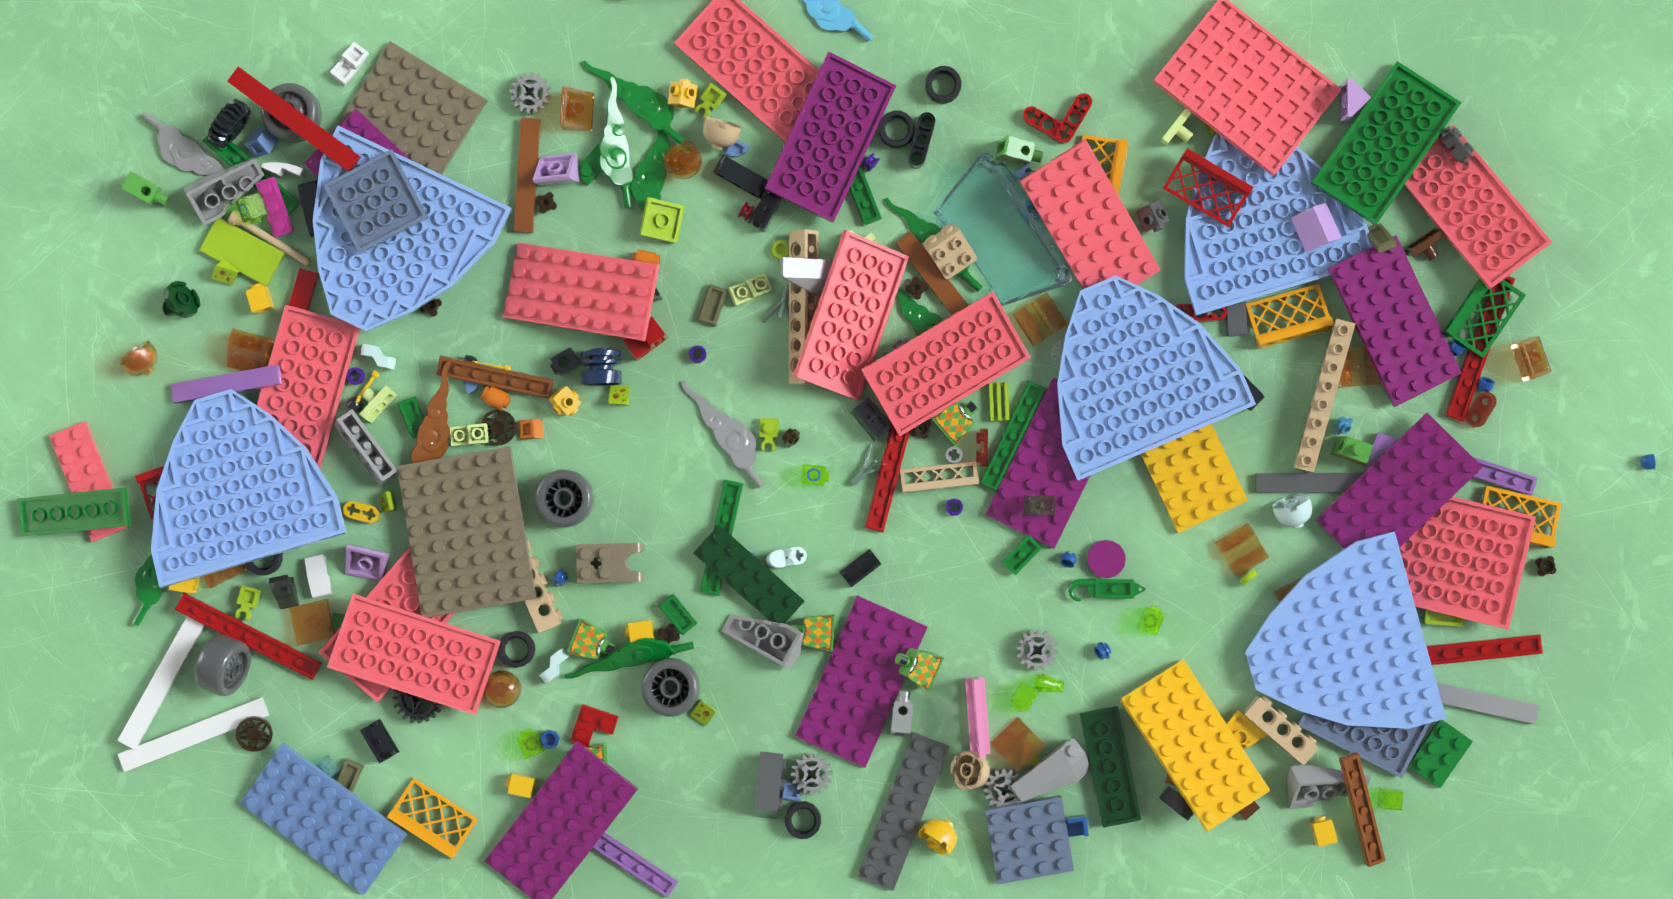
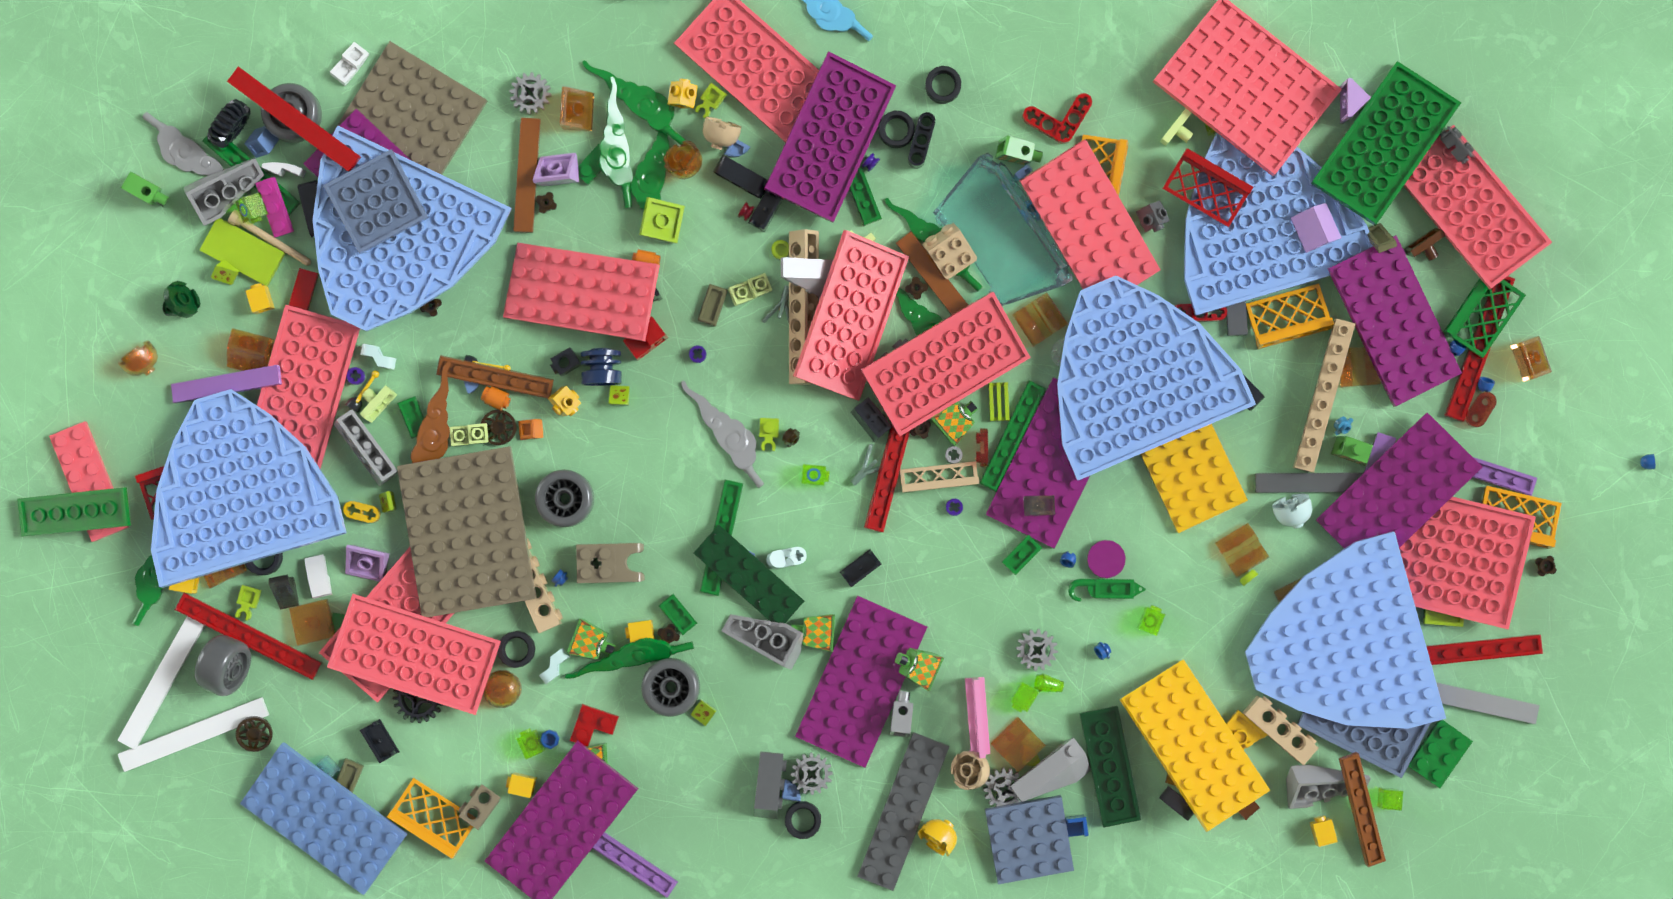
(484, 810): none -> dark tan brick

